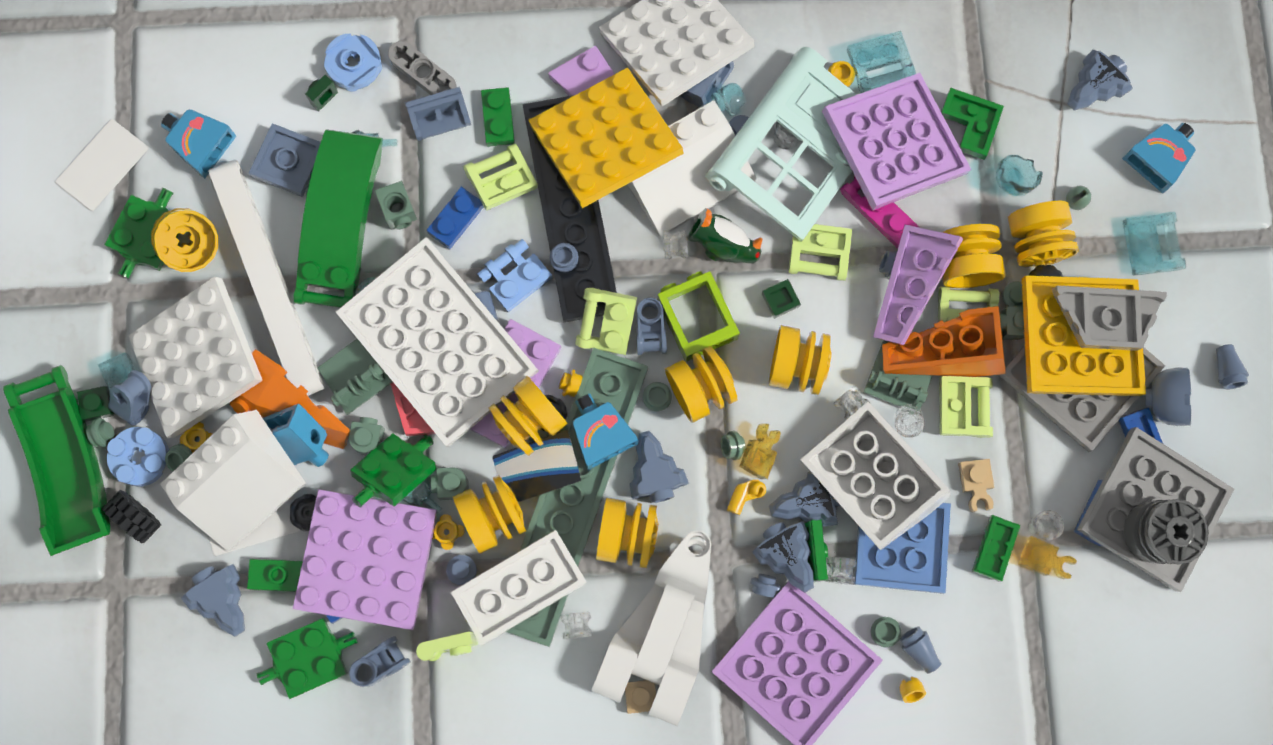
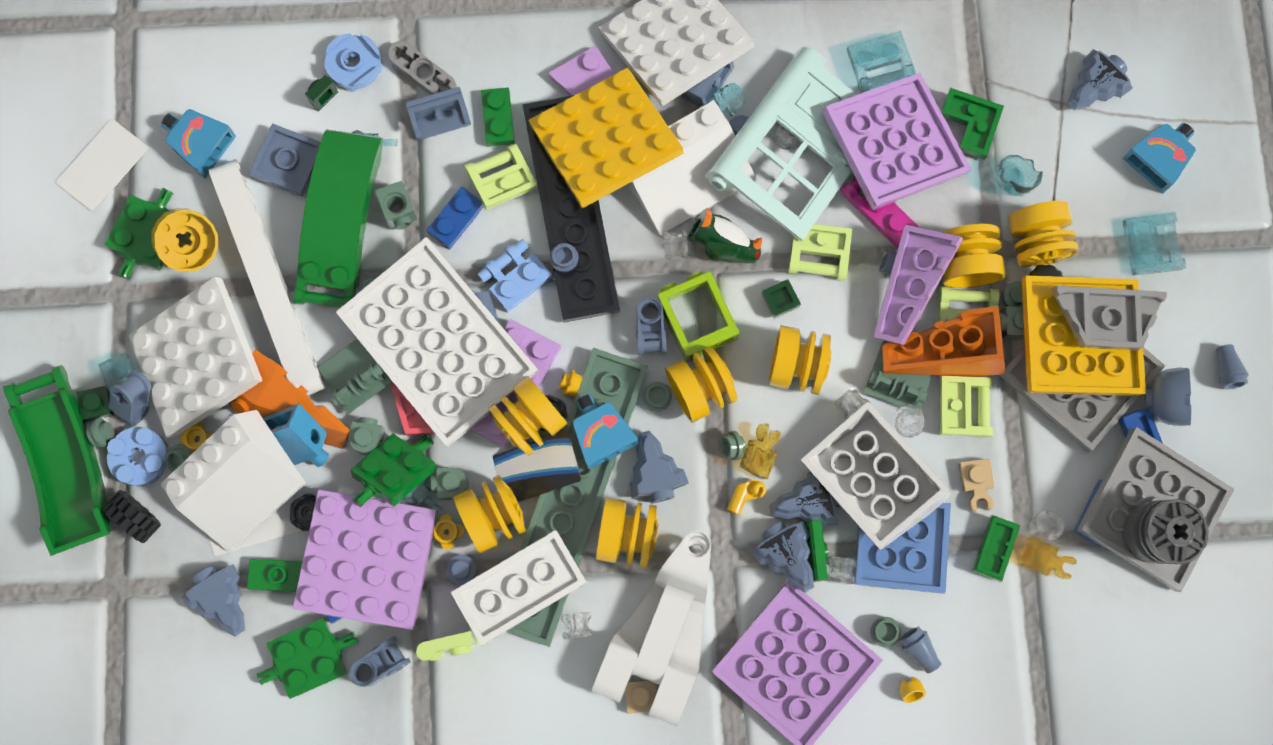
(616, 321): yellowish green plate -> none
(765, 585): sand blue plate -> none
(843, 71): yellow plate -> none
(1081, 203): sand green hinge -> none

